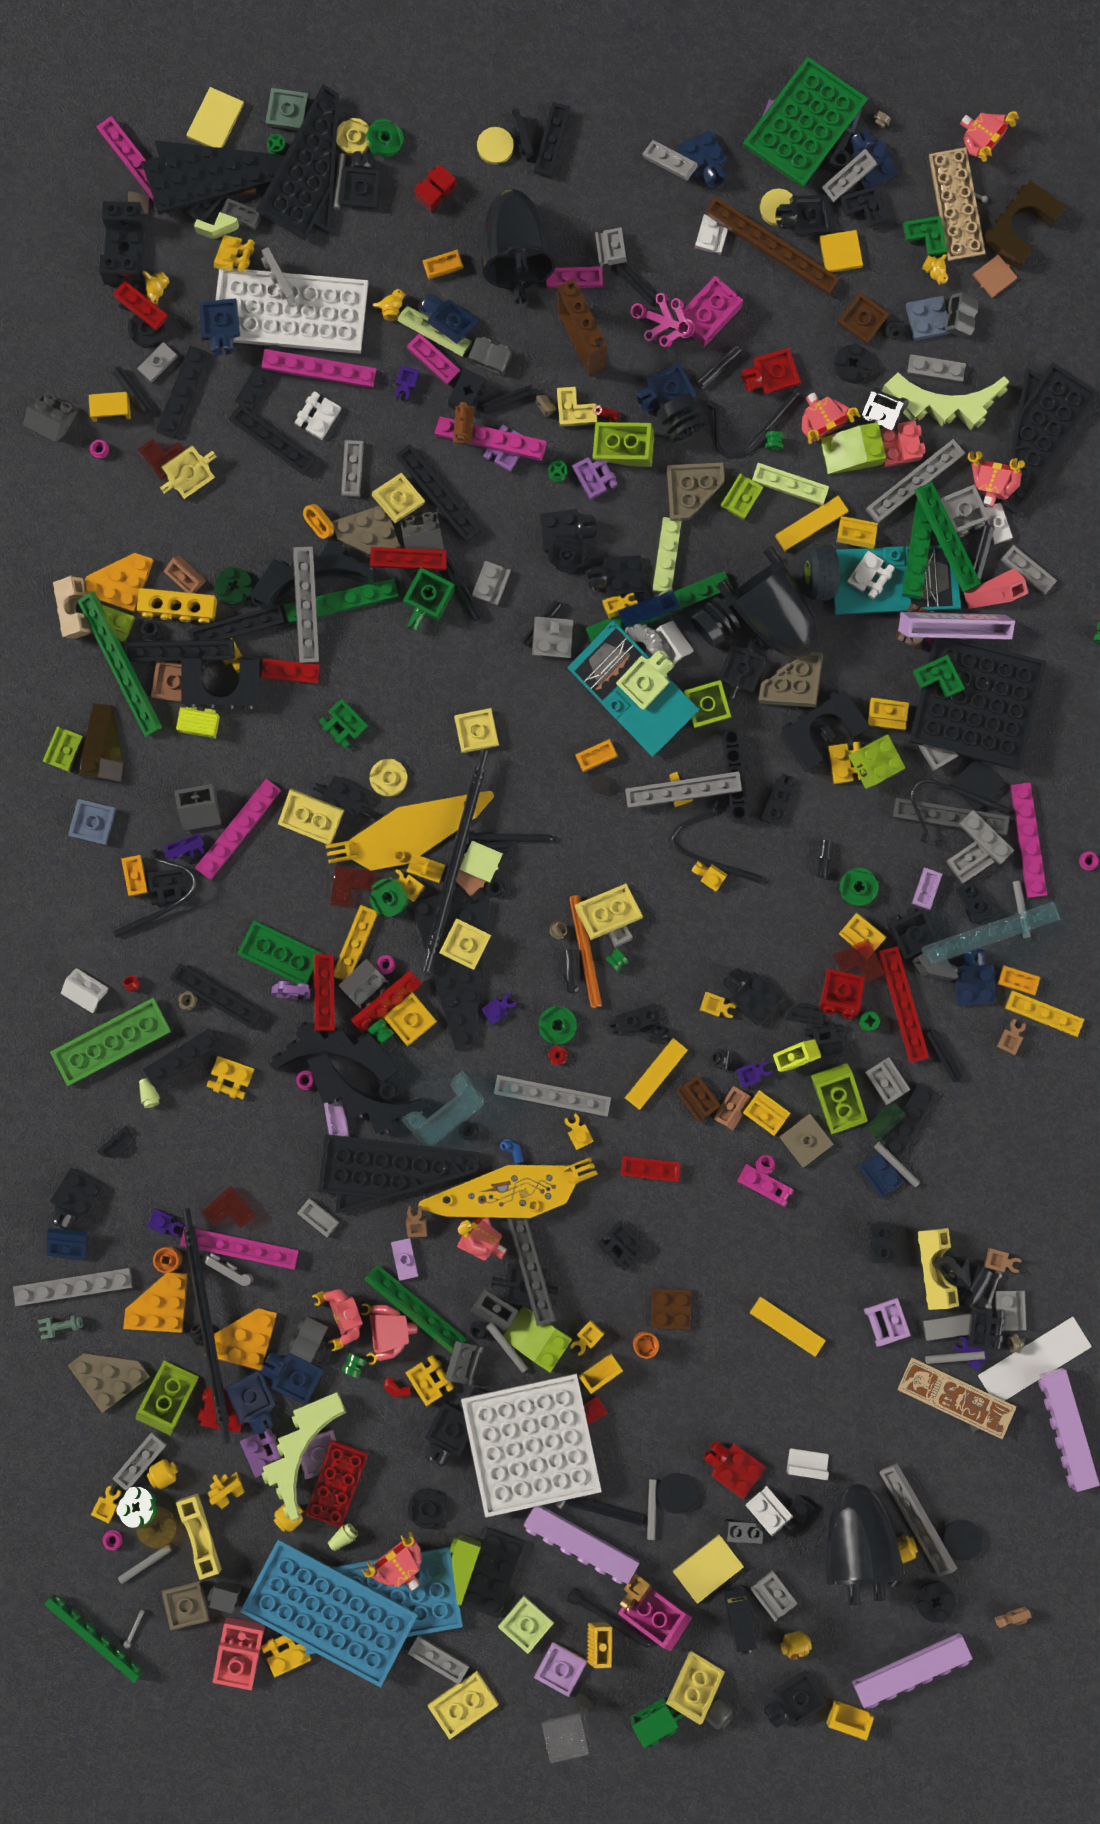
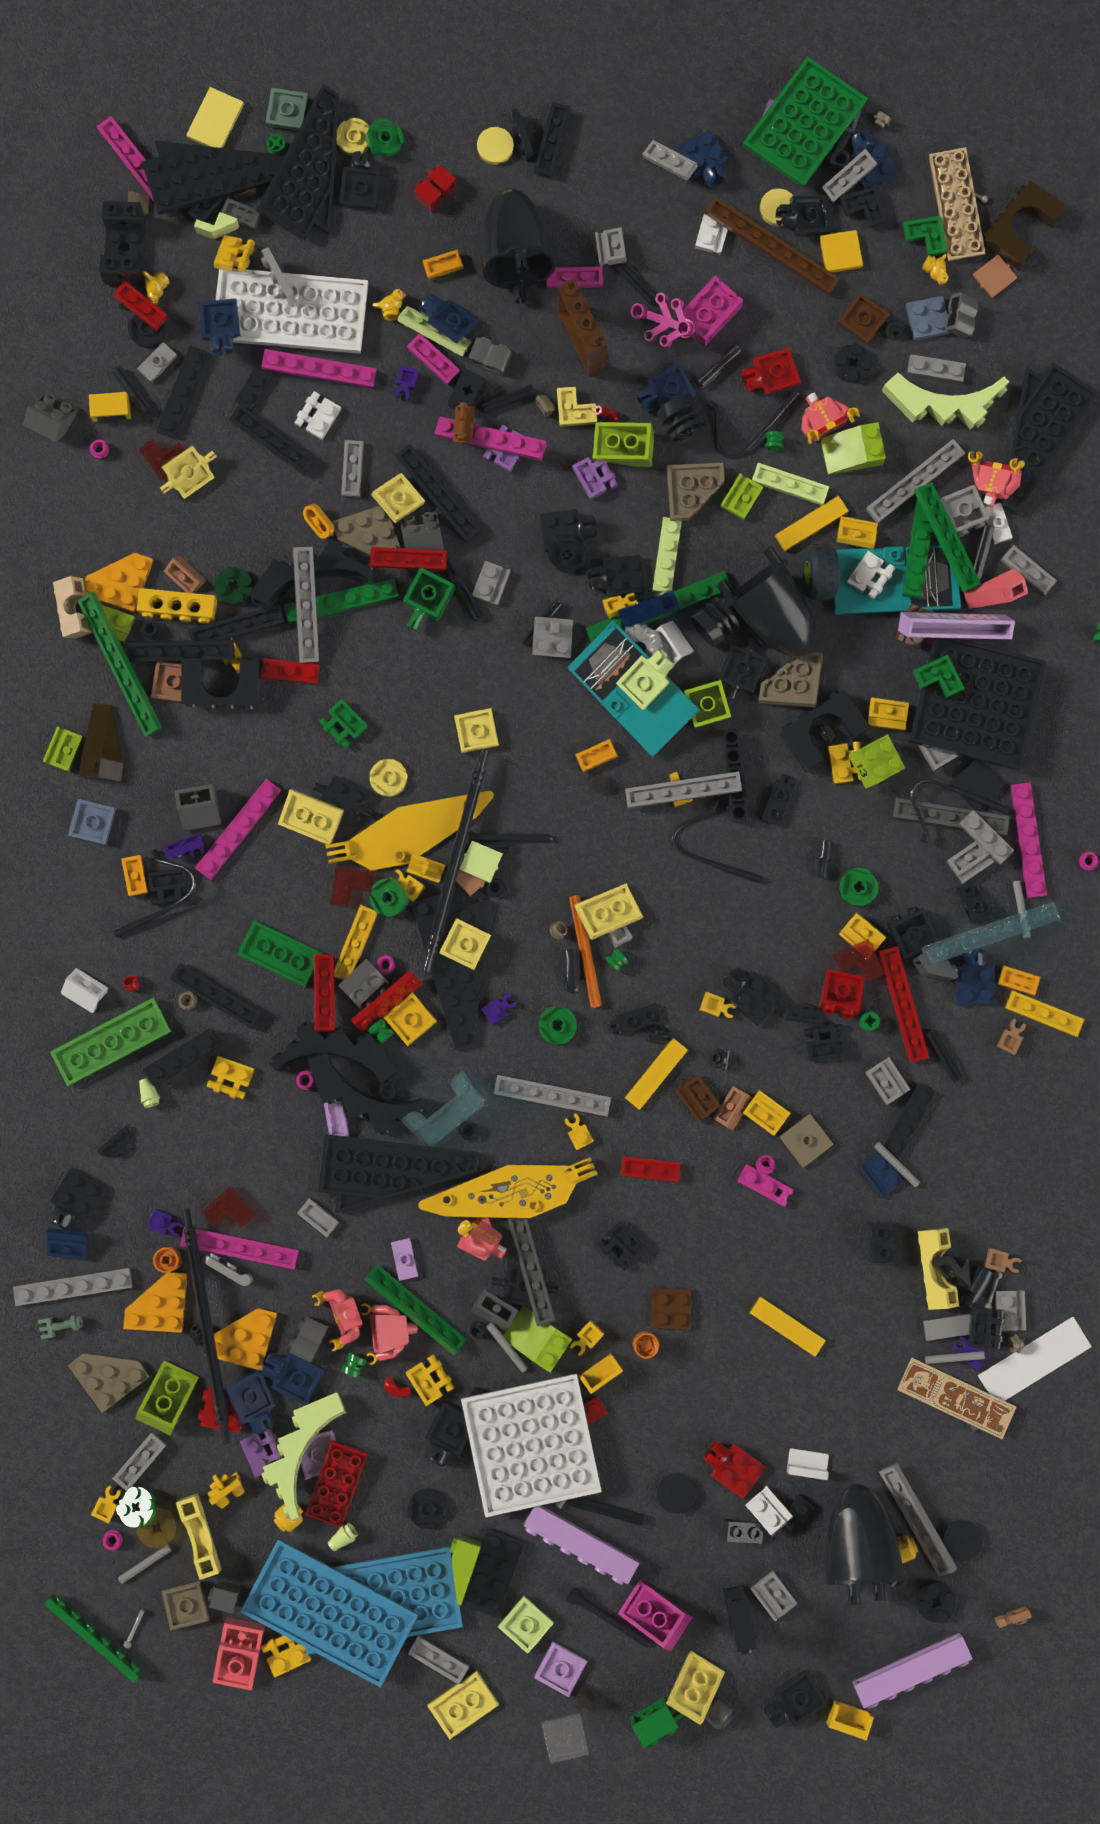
(162, 1474): yellow head -> none
(198, 722): neon yellow brick -> none
(287, 991): medium lavender plate -> none
(341, 163): light grey bar -> none
(398, 1565): coral torso -> none
(416, 1224): medium nougat plate -> none
(459, 1362): dark grey plate -> none
(513, 1148): blue arm -> none
(557, 1060): red plate -> none
(560, 468): green wheel -> none
(599, 1645): yellow brick -> none
(636, 1590): pearl gold plate -> none
(652, 1509): light grey bar -> none
(708, 1568): light yellow tile -> none
(712, 876): yellow plate -> none
(750, 1074): dark purple plate -> none
(796, 1055): neon yellow brick -> none
(796, 1645): yellow head -> none
(839, 1098): lime slope -> none
(884, 416): plate -> none
(885, 1121): clear green slope -> none
(893, 1319): lavender plate -> none
(902, 444): coral plate -> none
(927, 888): lavender plate -> none
(985, 132): coral torso -> none
(1069, 1430): lavender brick -> none

